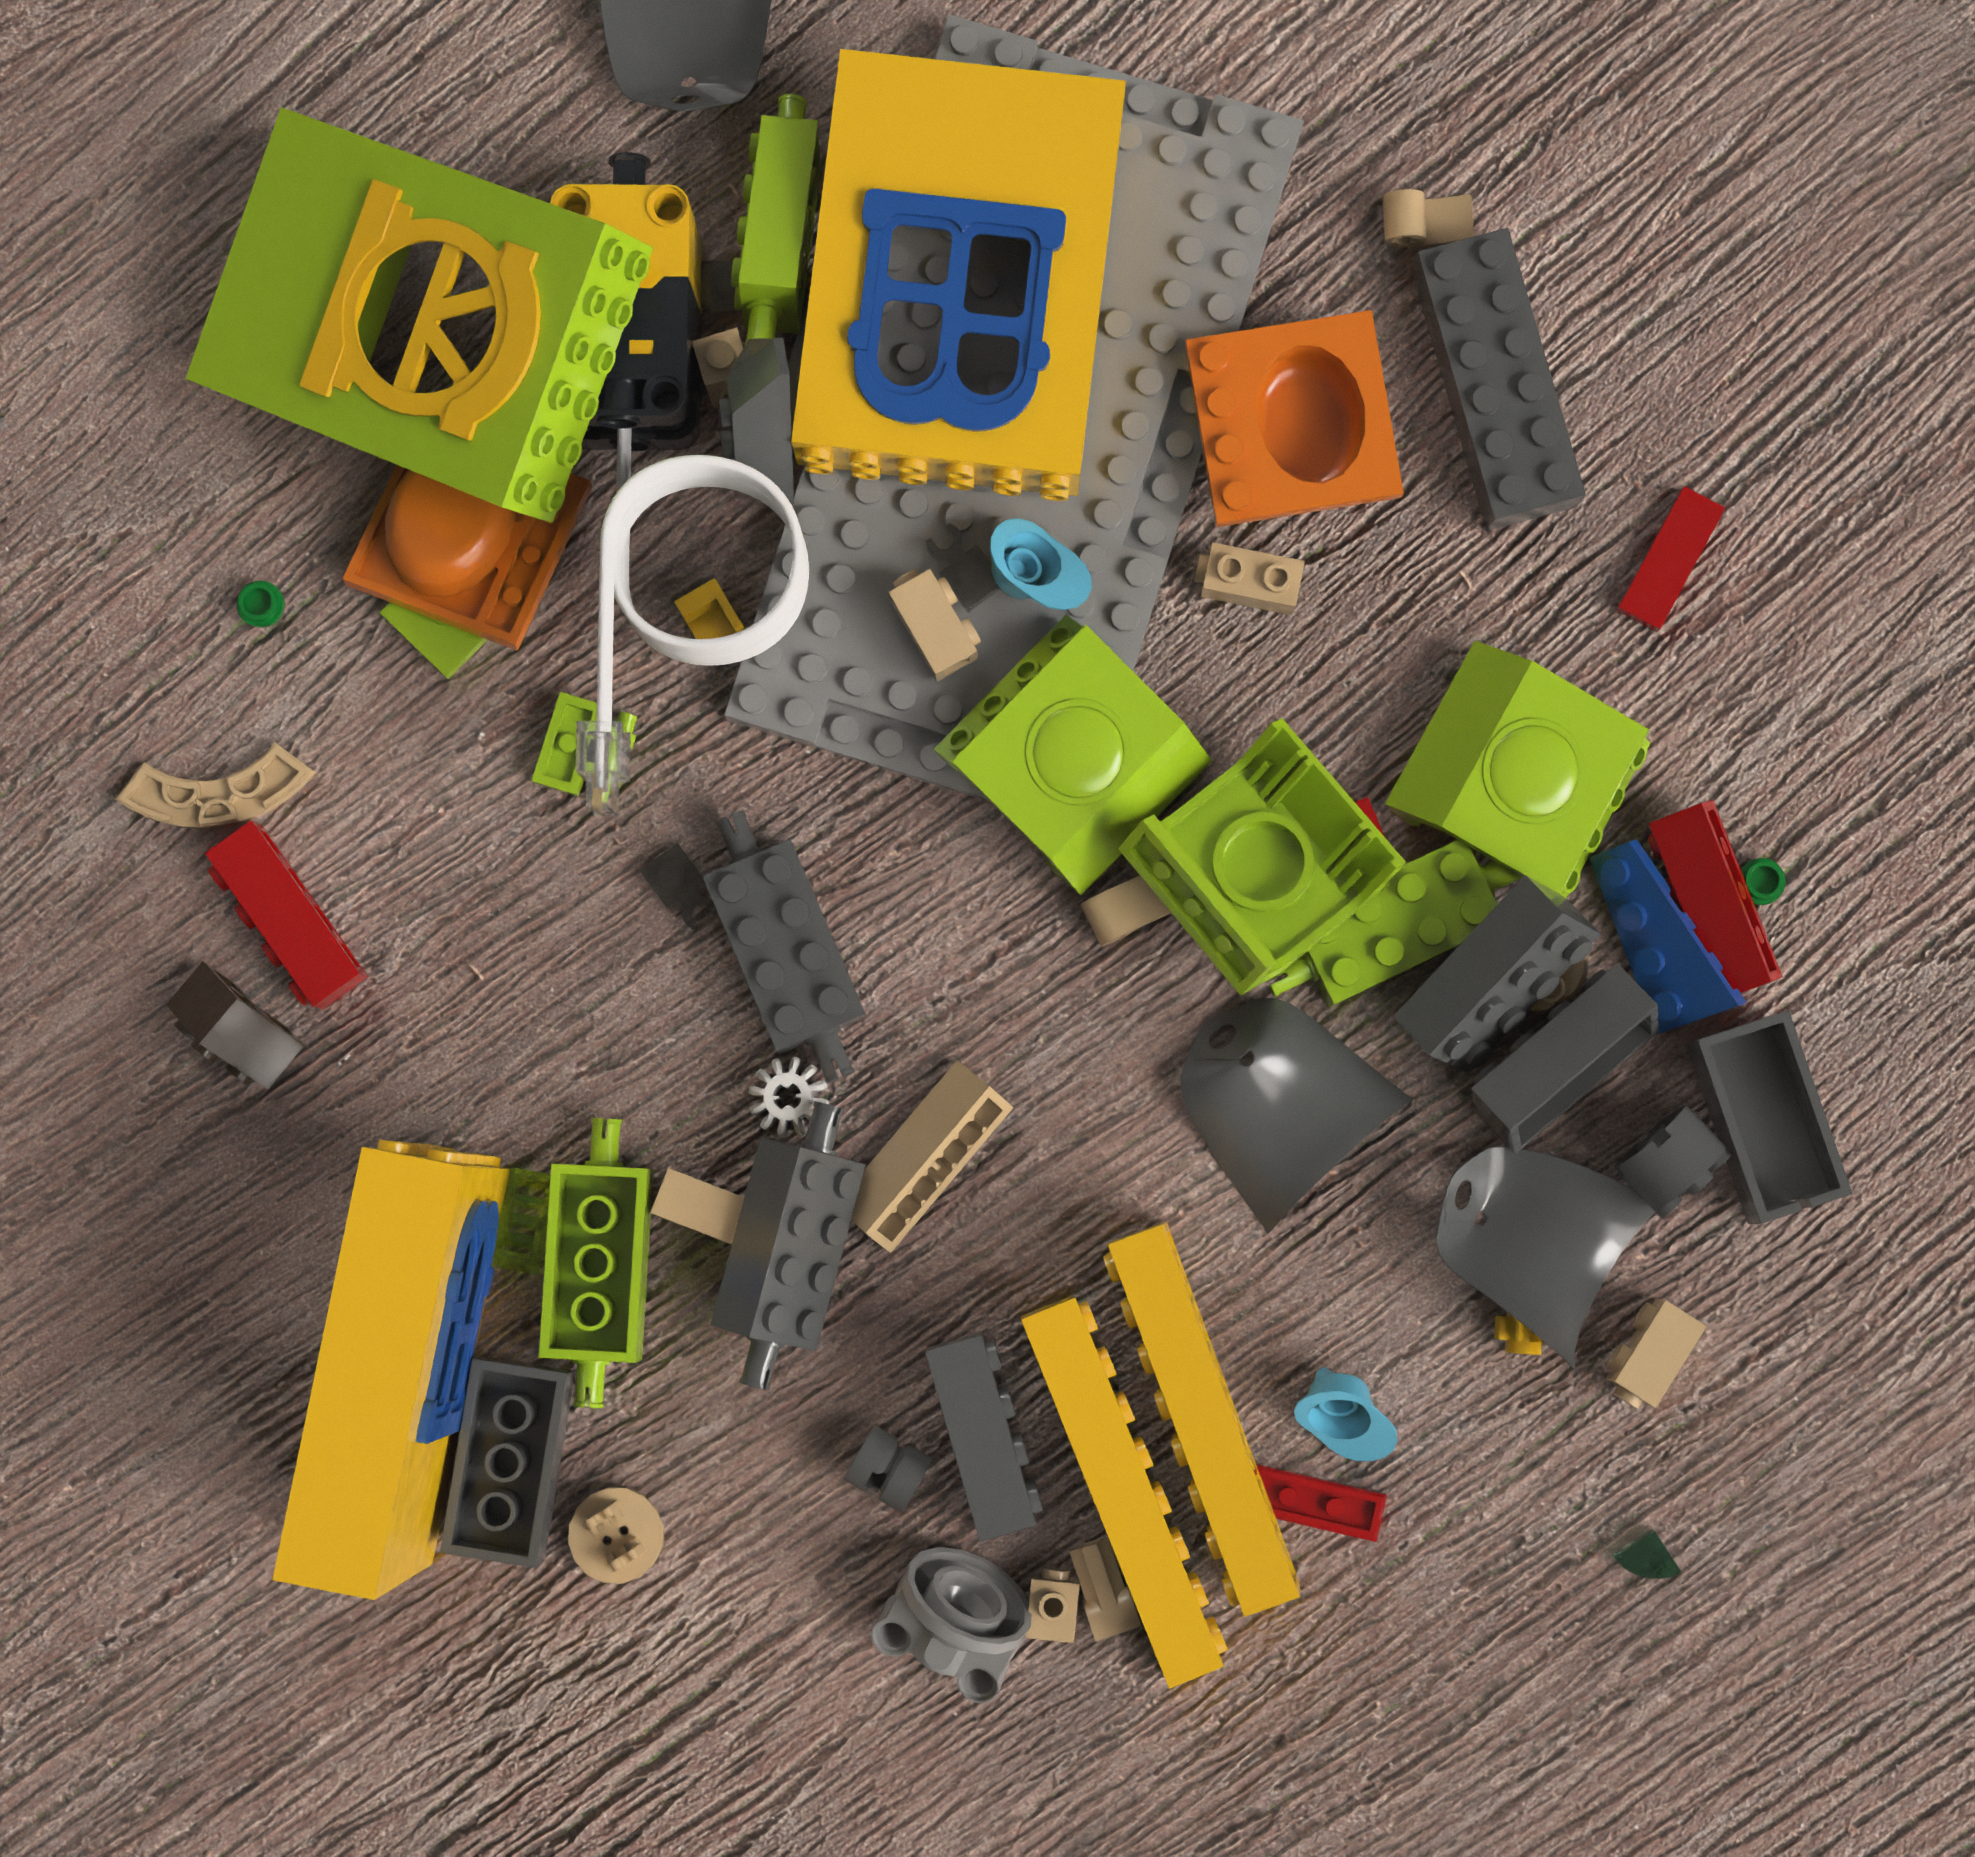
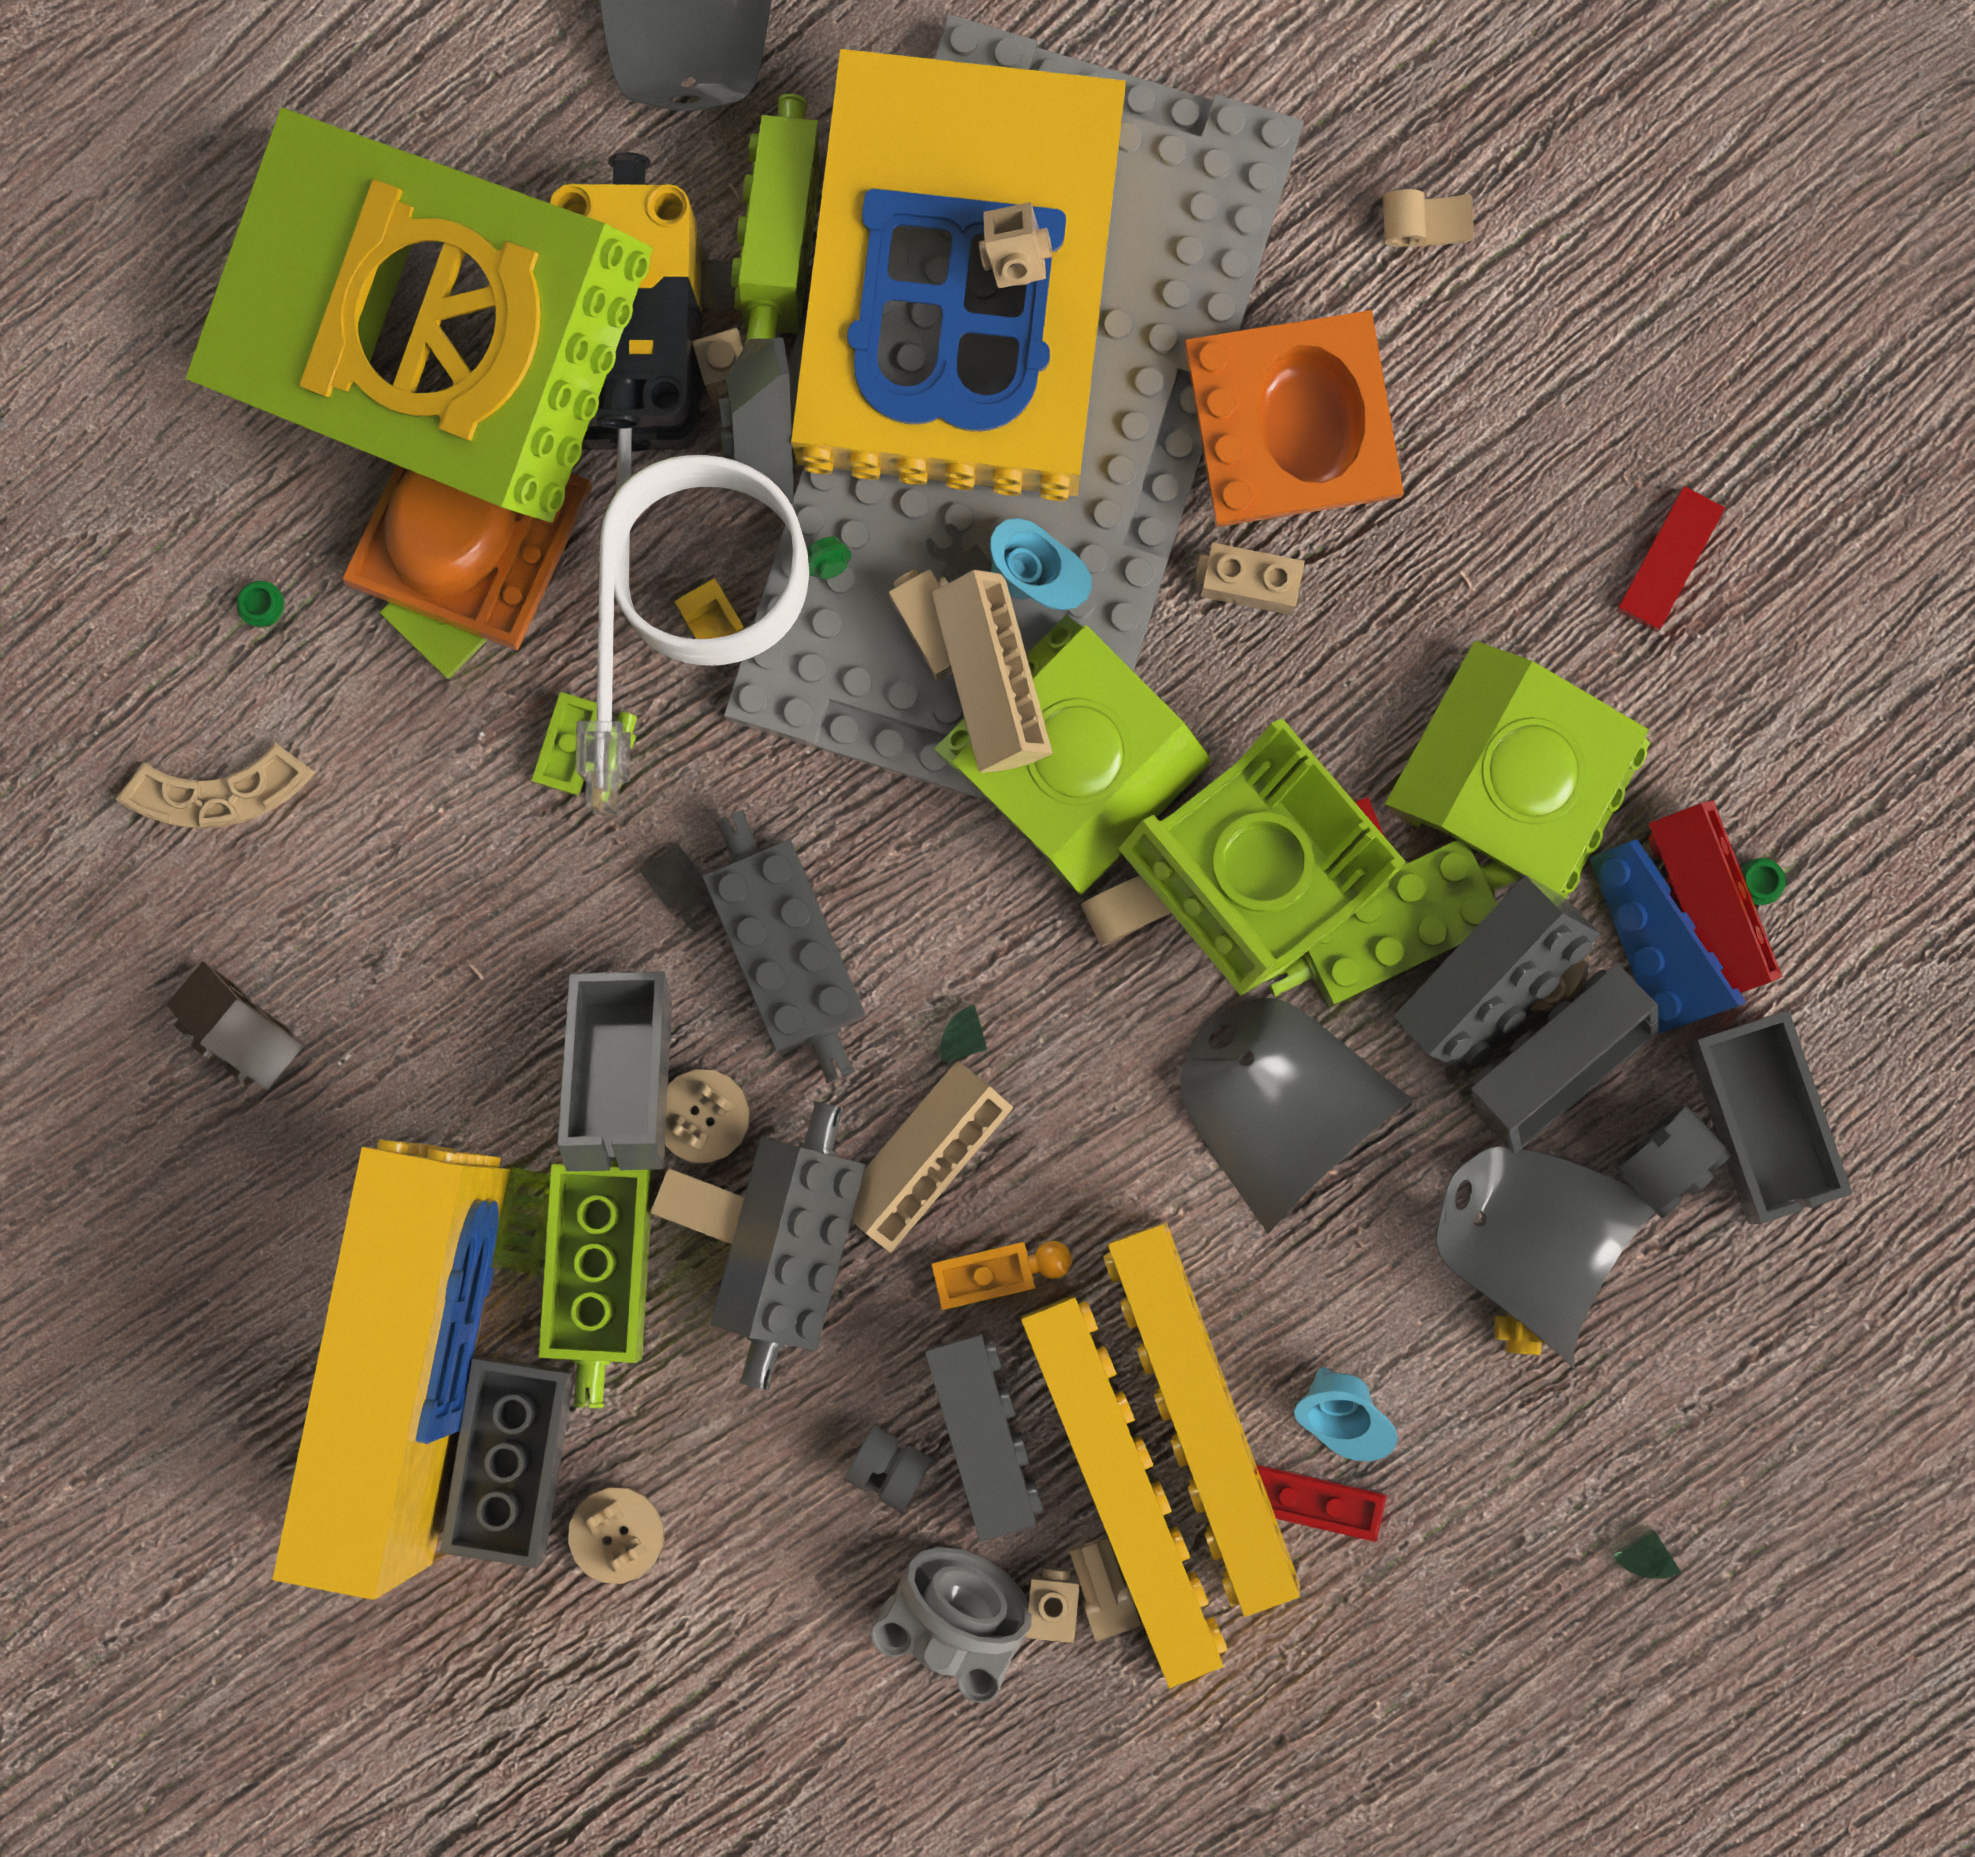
(285, 915): red brick -> none
(615, 1071): none -> dark grey piece
(715, 1097): none -> tan plate
(787, 1080): white gear -> none
(828, 557): none -> green plate
(962, 1036): none -> clear green tile
(991, 672): none -> tan brick
(997, 1272): none -> light orange plate
(1014, 245): none -> tan brick
(1497, 379): dark grey brick -> none
(1653, 1354): tan brick -> none

